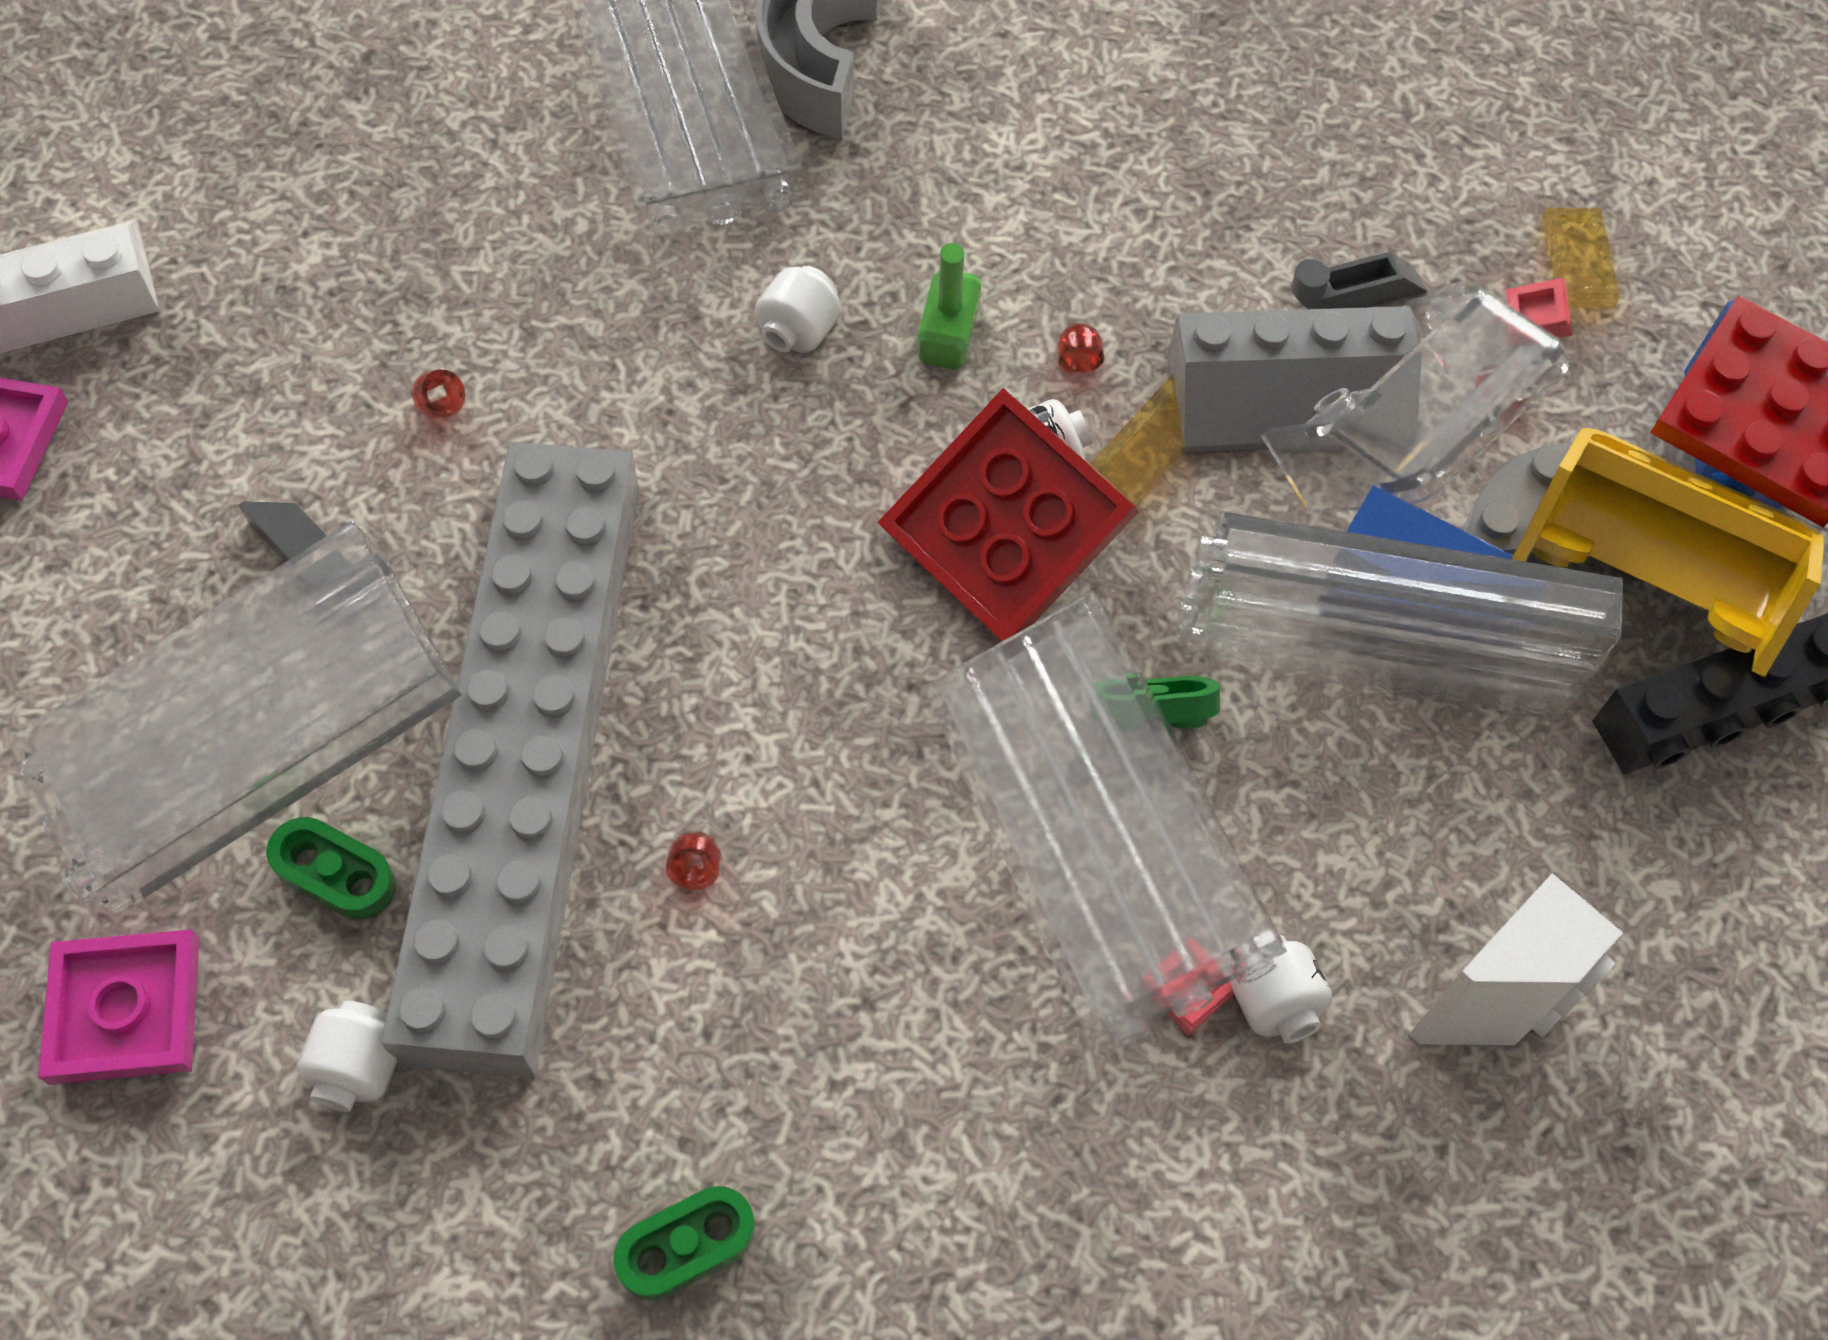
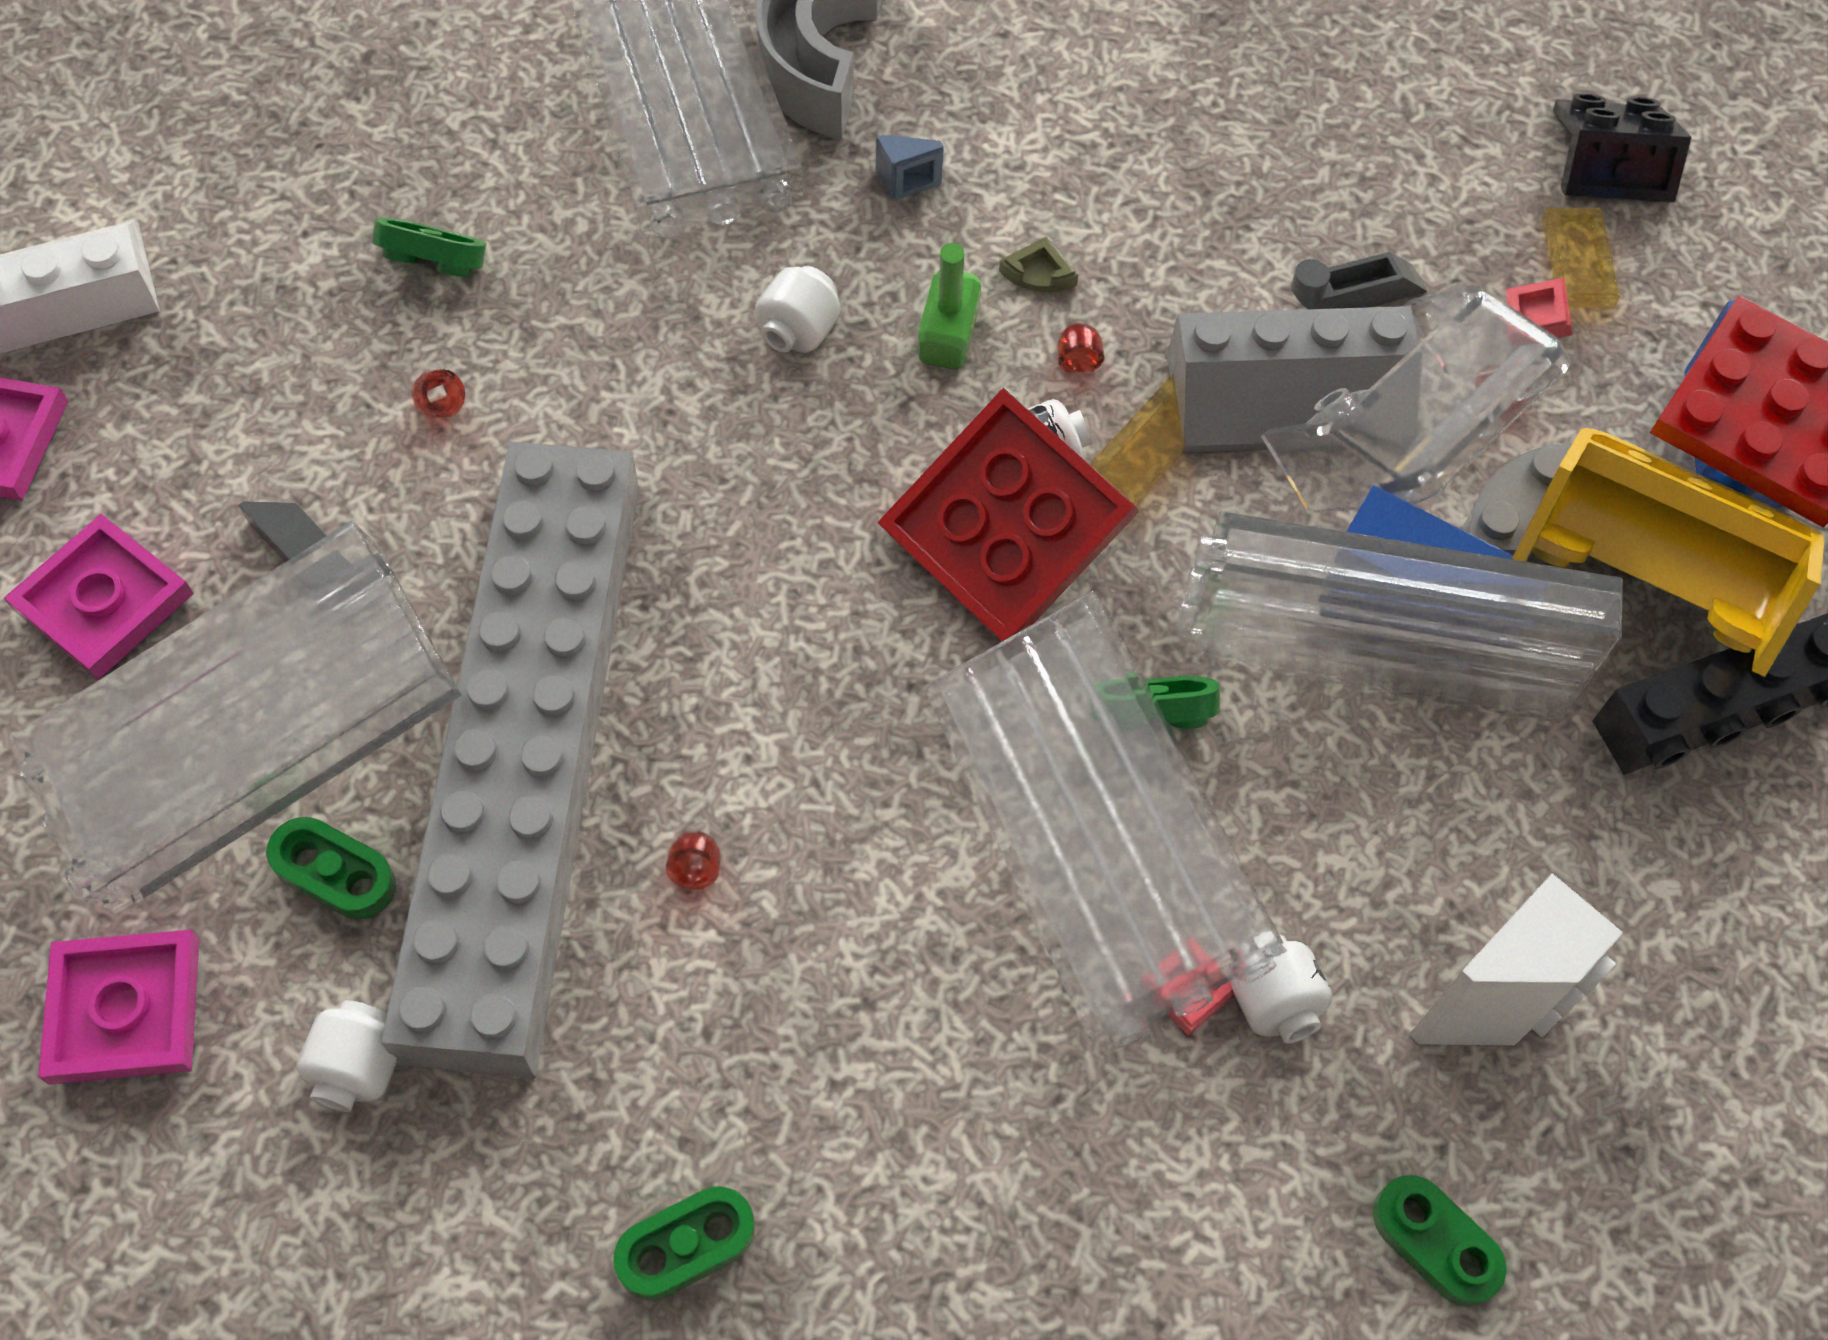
(99, 596): none -> dark pink plate
(407, 240): none -> green plate
(908, 164): none -> sand blue slope
(1040, 266): none -> olive tile
(1437, 1243): none -> green plate
(1622, 149): none -> black bracket

